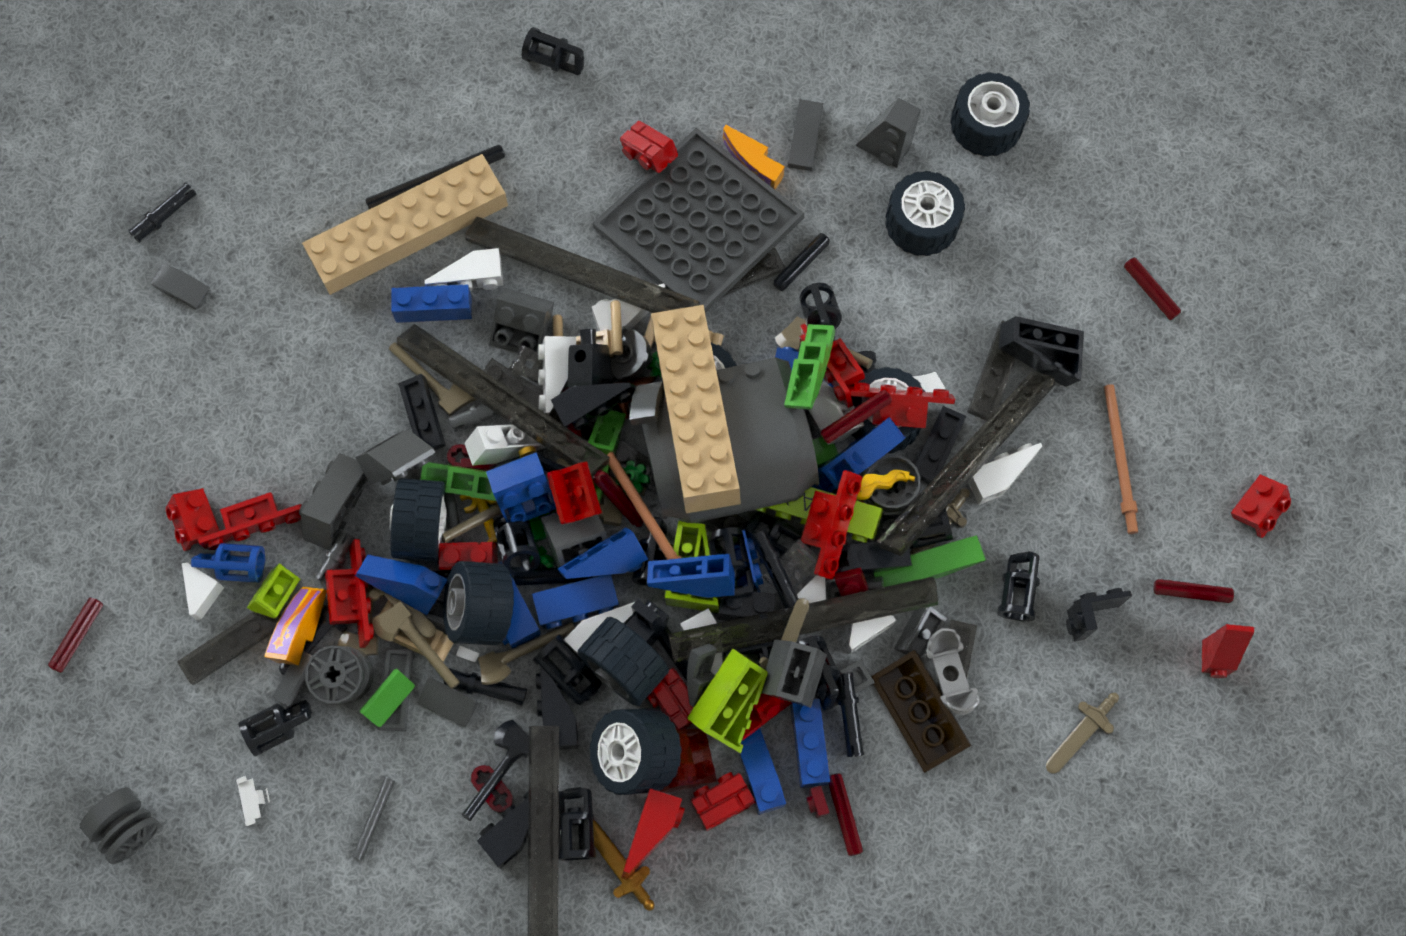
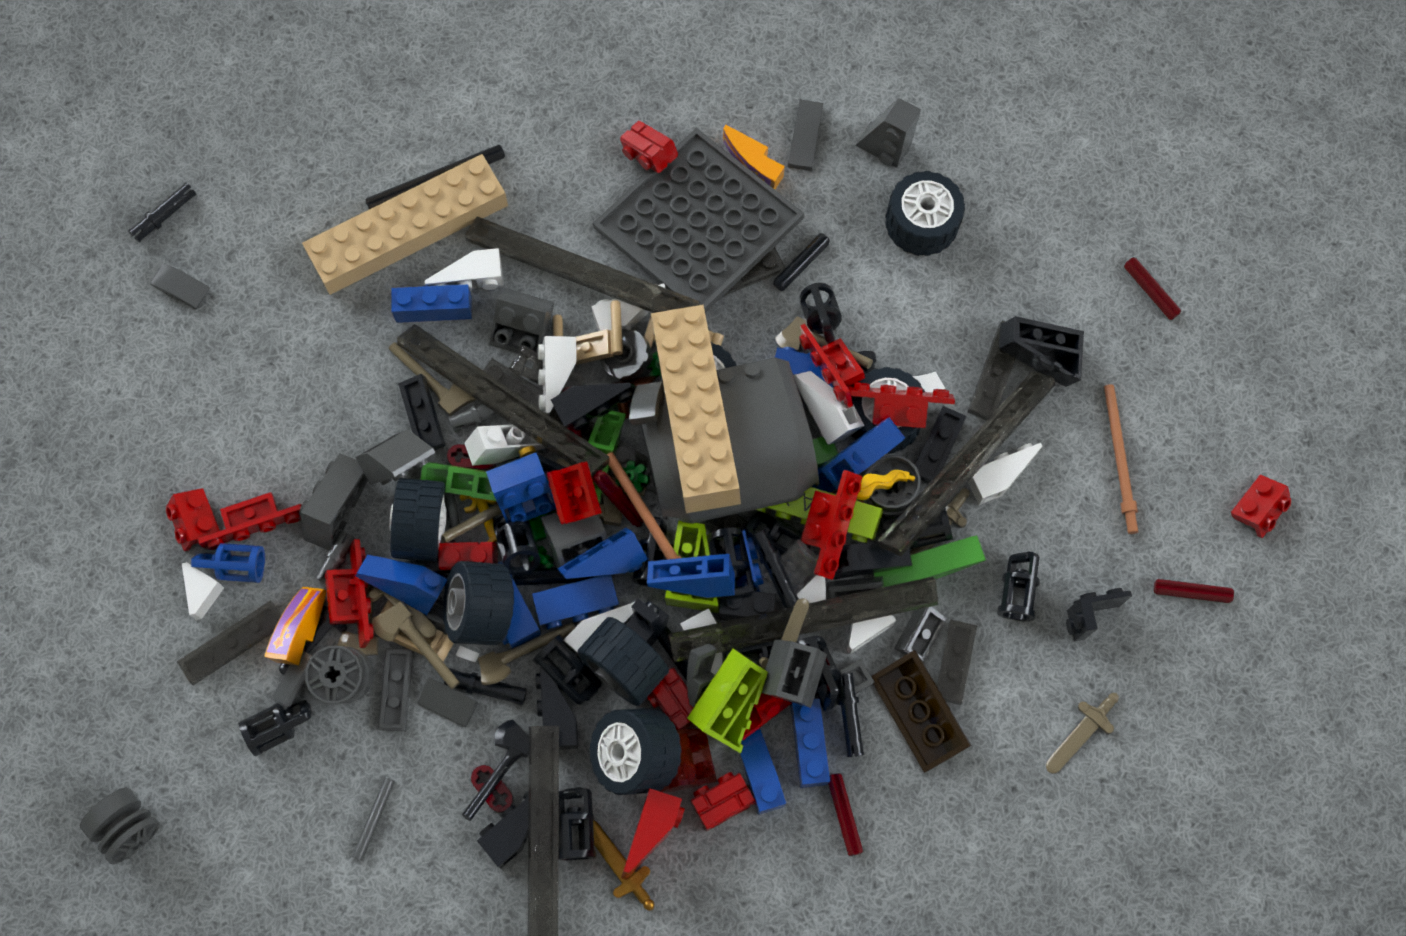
(75, 634): dark red axle -> none
(250, 799): white piece -> none
(274, 592): lime slope -> none
(387, 698): bright green slope -> none
(560, 53): black piece -> none
(589, 361): black torso -> none
(810, 367): bright green slope -> none
(816, 802): dark red plate -> none
(851, 581): dark red plate -> none
(856, 416): dark red axle -> none
(943, 650): light grey piece -> none
(989, 114): black wheel -> none
(1225, 649): red slope -> none

